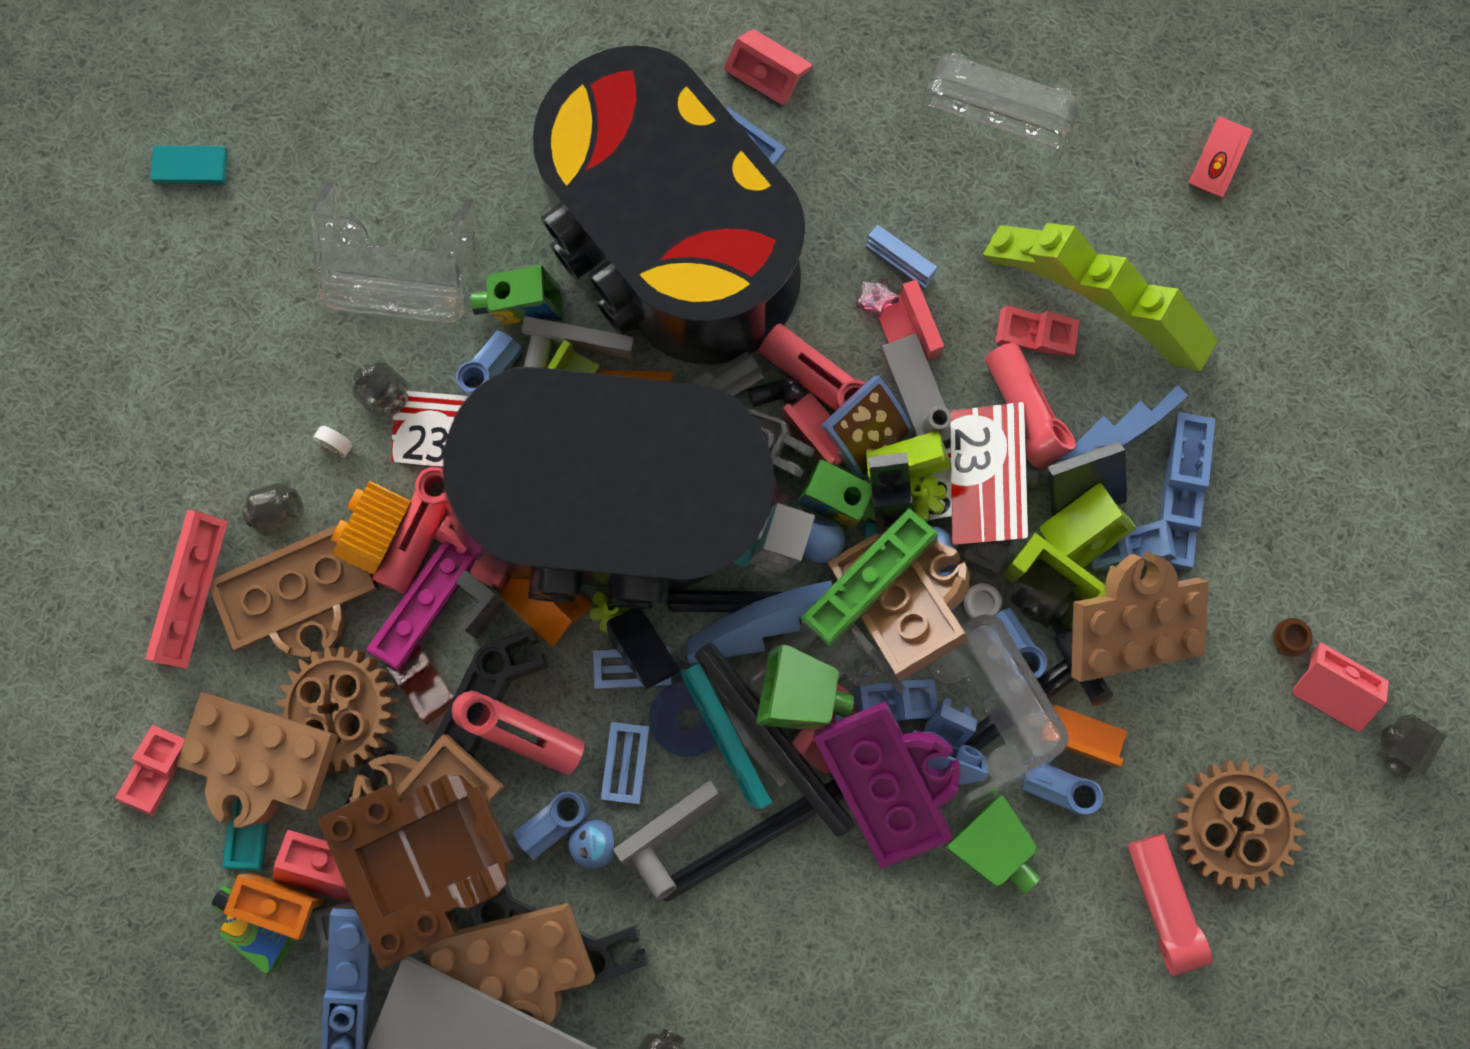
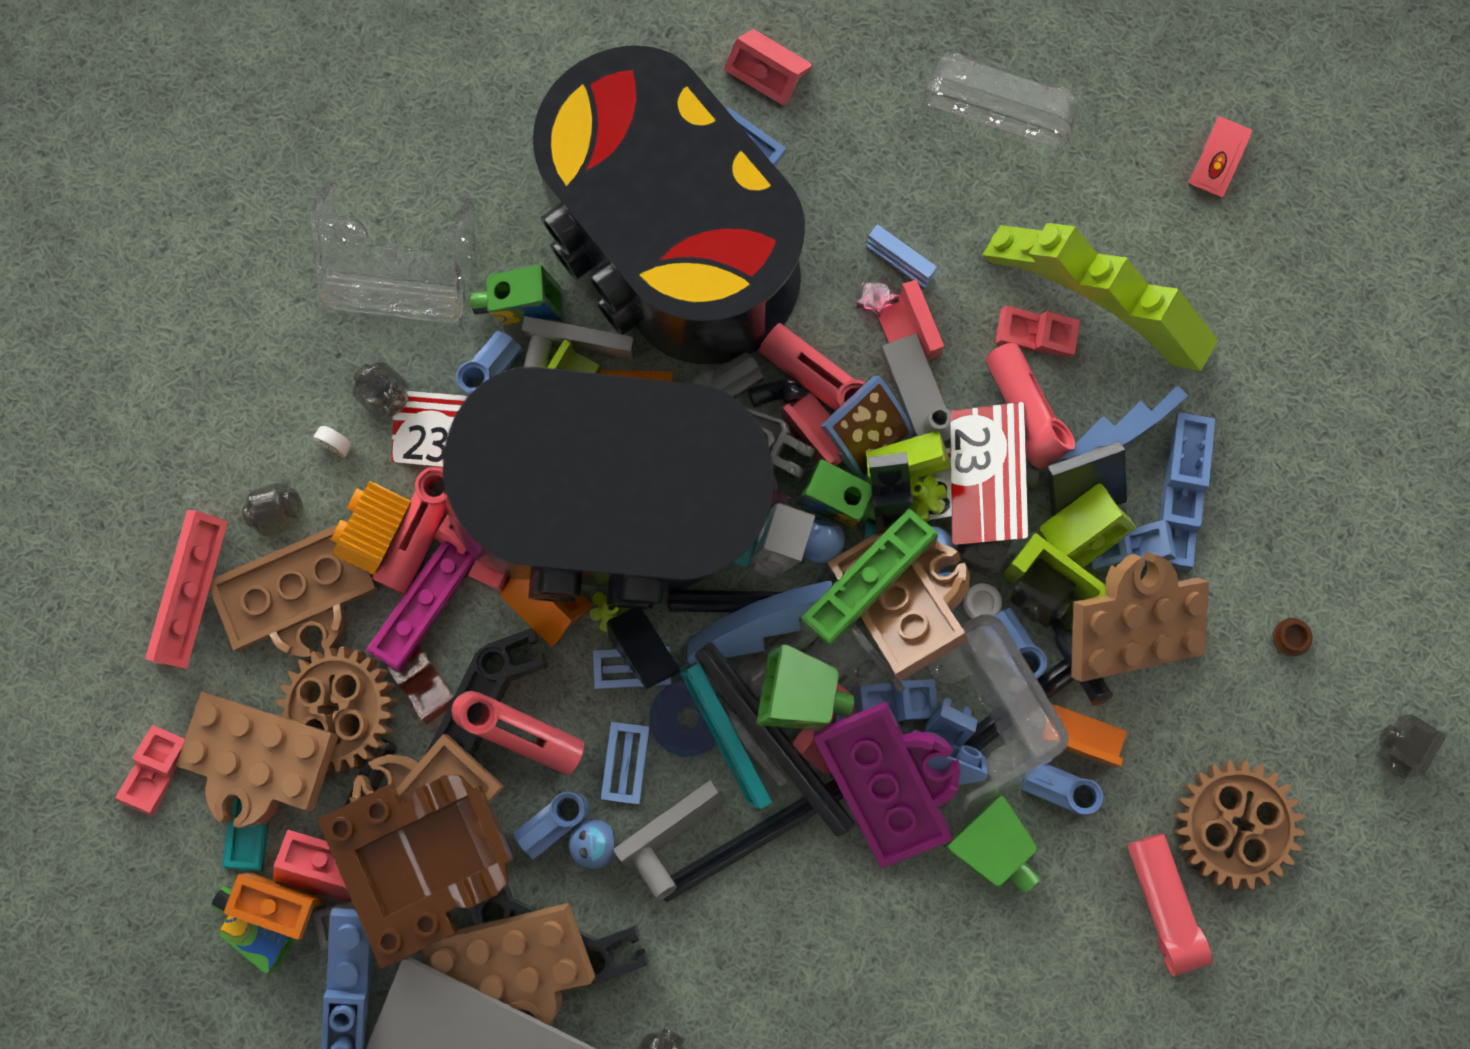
(189, 164): teal tile -> none
(485, 610): dark grey panel -> none
(1342, 688): coral panel -> none

